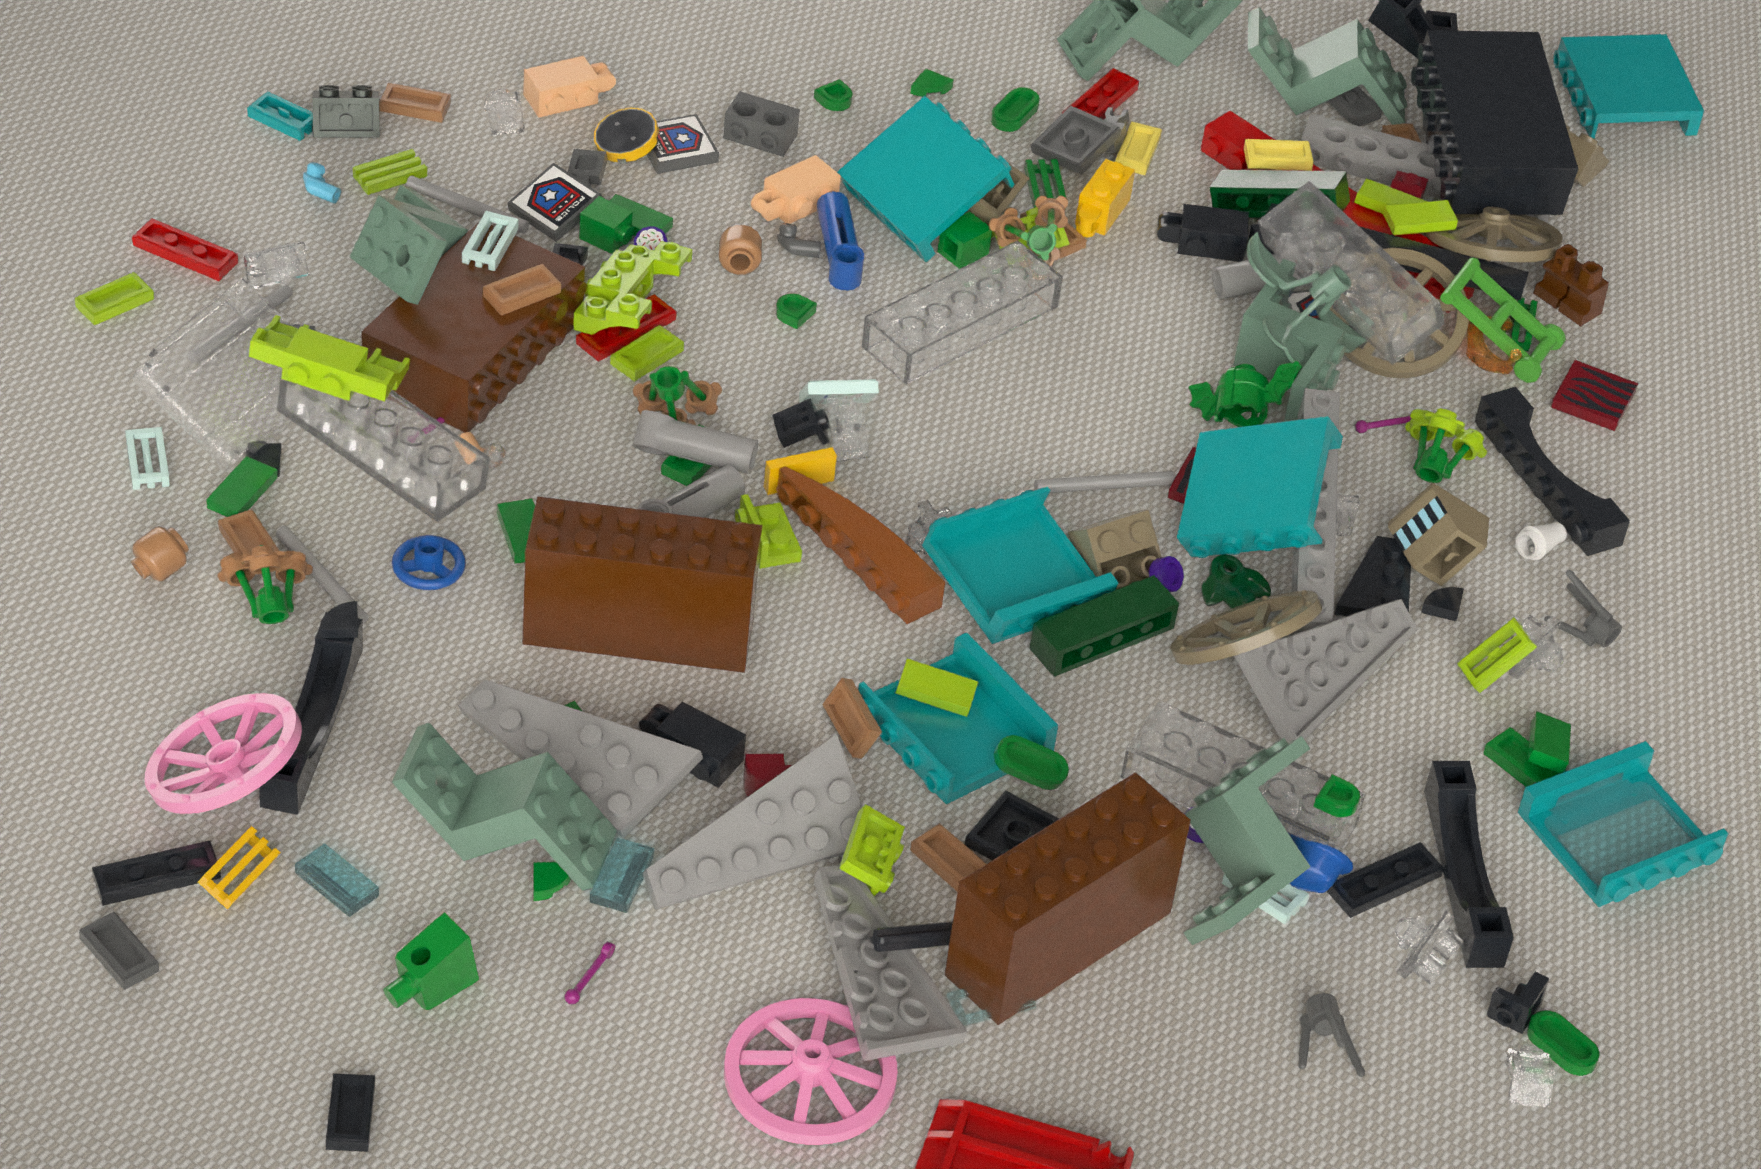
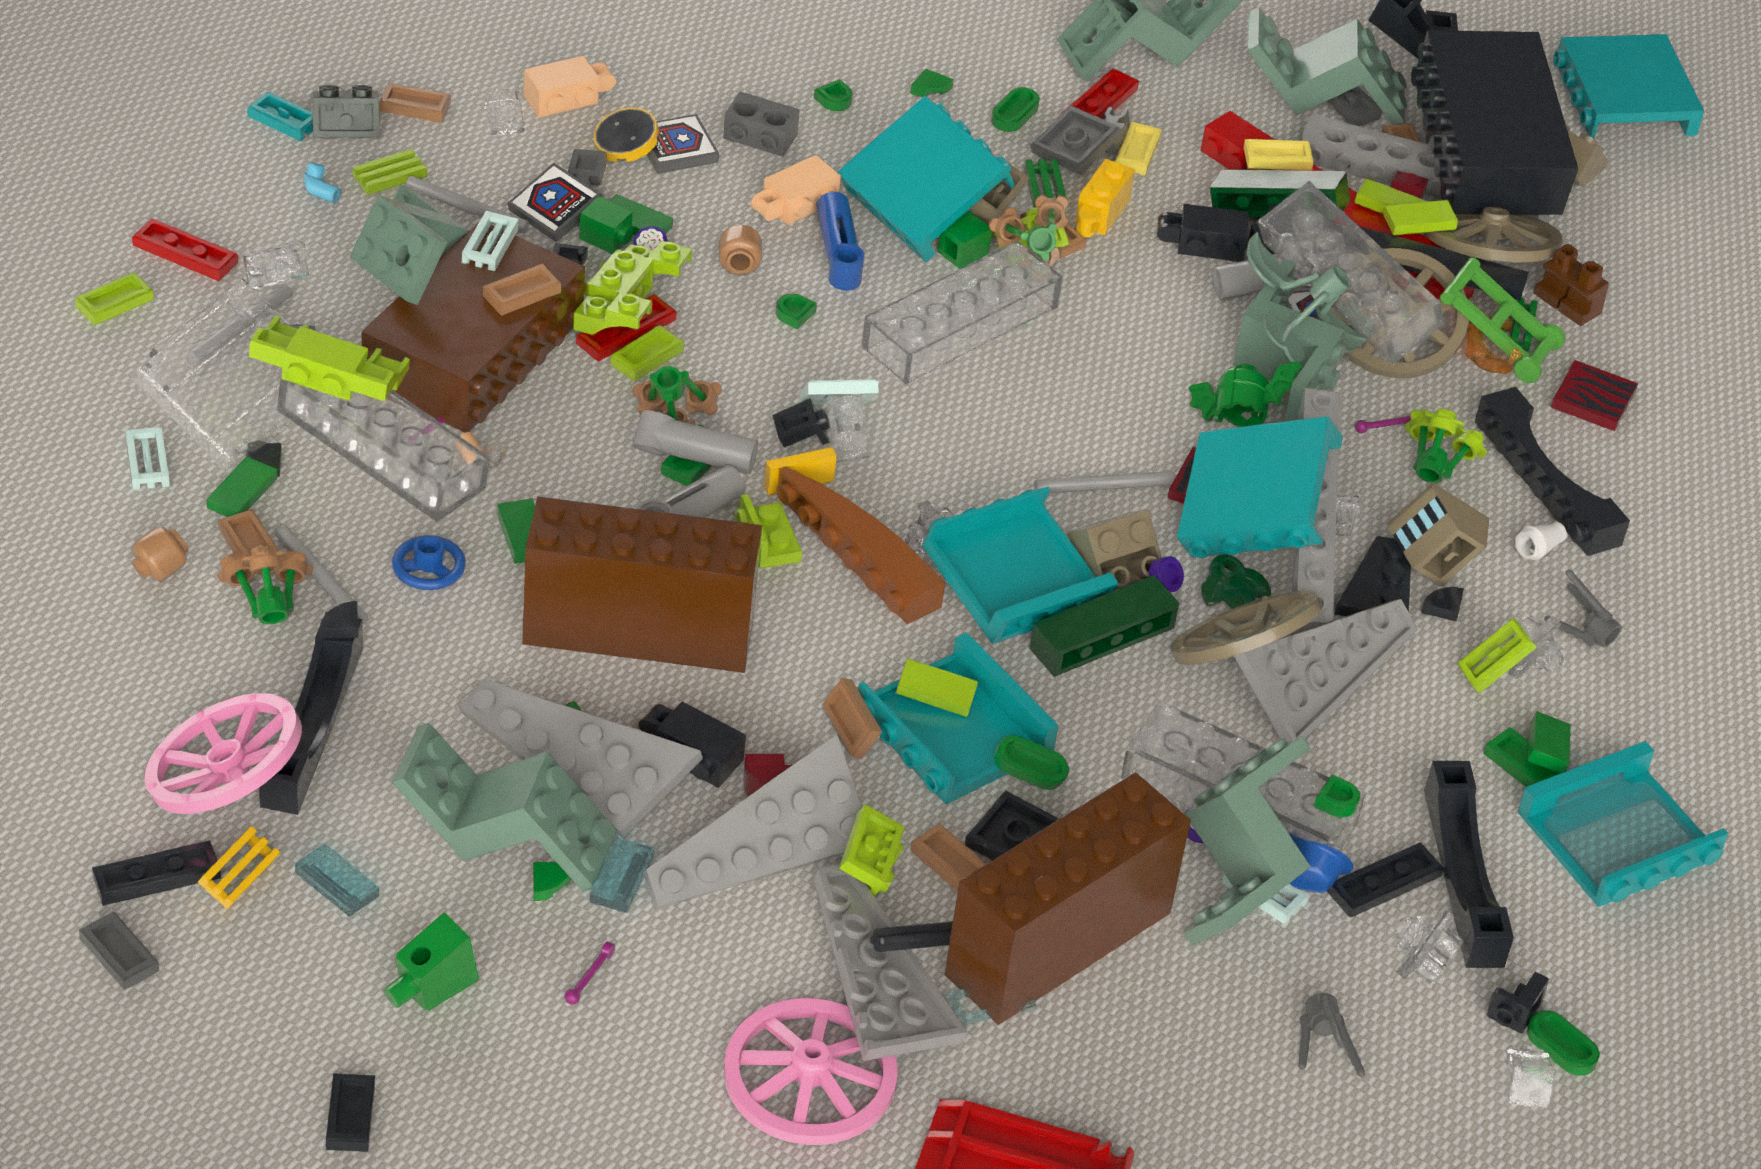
(795, 245): dark grey arm -> none

